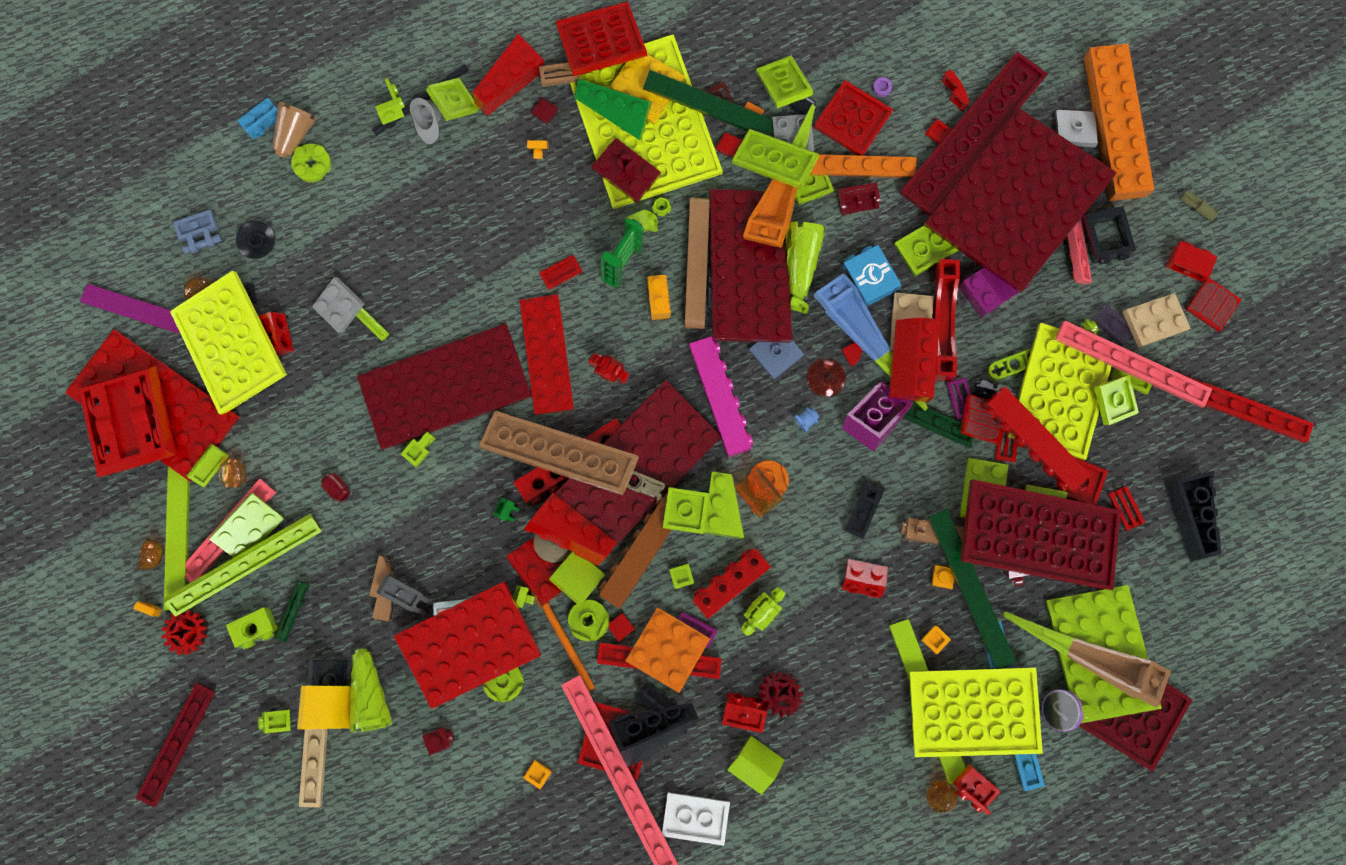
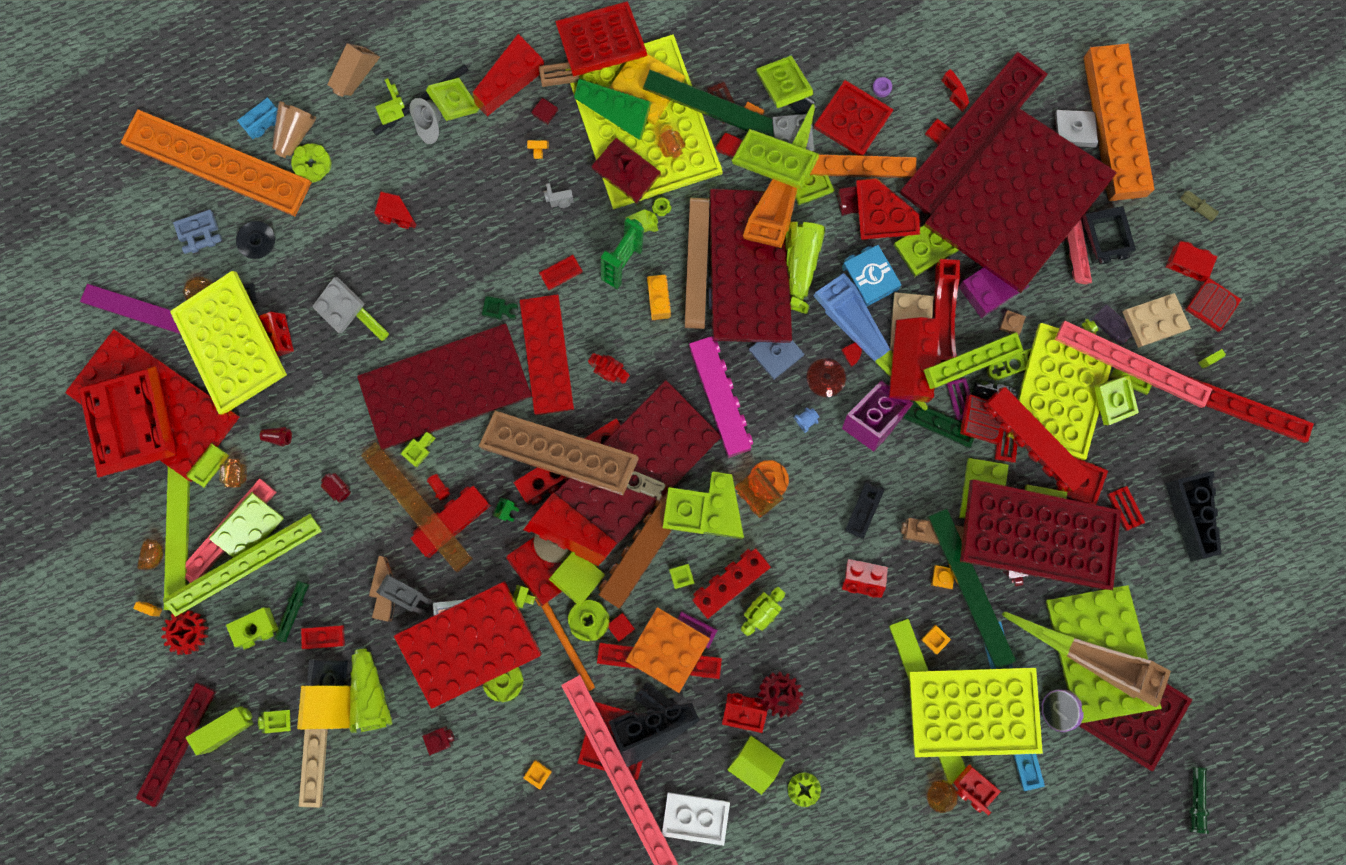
(216, 162): none -> orange plate
(220, 730): none -> lime slope
(278, 436): none -> dark red cone
(322, 637): none -> red plate
(351, 69): none -> medium nougat slope
(392, 209): none -> red slope
(417, 507): none -> clear orange tile
(438, 487): none -> red pin
(455, 516): none -> red brick
(496, 308): none -> dark green plate
(559, 199): none -> light grey bracket
(671, 144): none -> clear orange head
(794, 789): none -> lime gear
(883, 212): none -> red plate
(973, 360): none -> lime plate
(1012, 322): none -> medium nougat plate
(1199, 812): none -> dark green pin
(1212, 358): none -> lime tile

